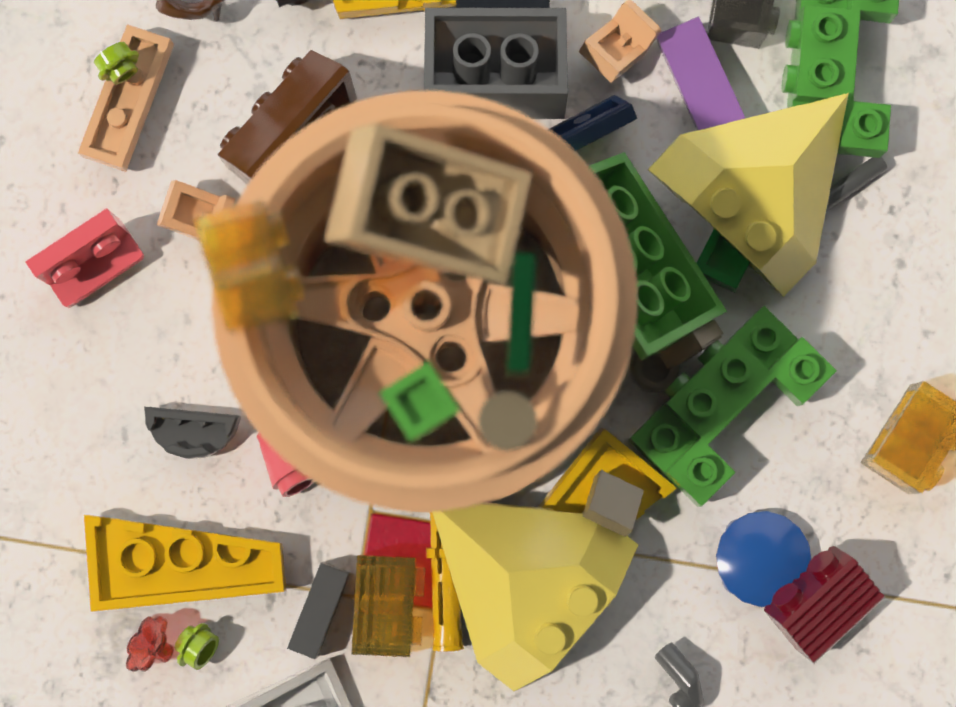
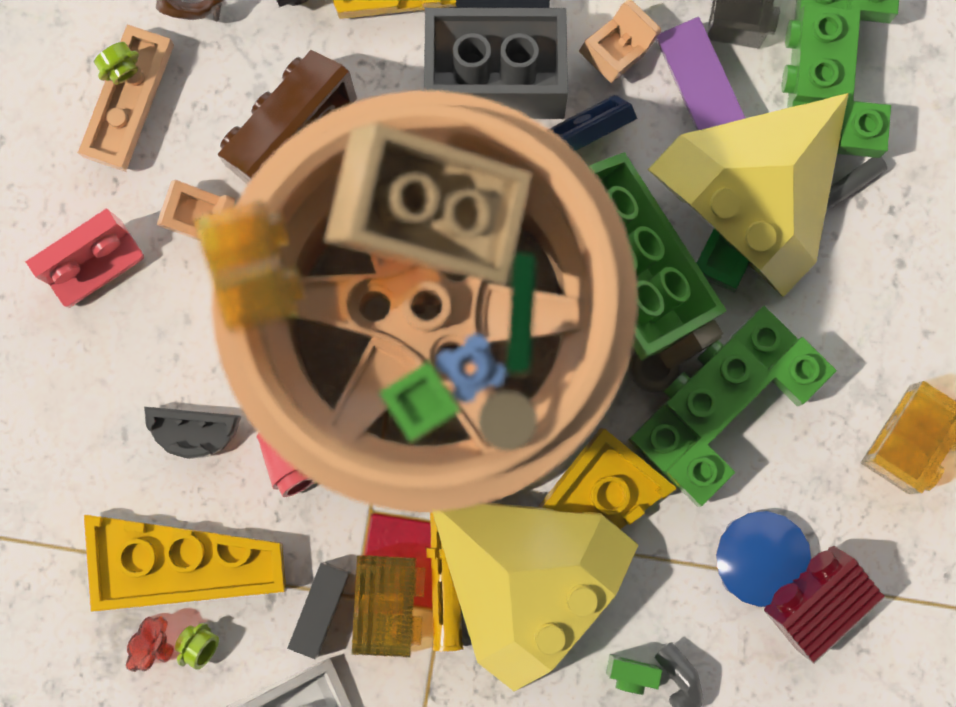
(468, 385): none -> medium blue plate
(613, 503): dark tan tile -> none
(633, 674): none -> bright green plate

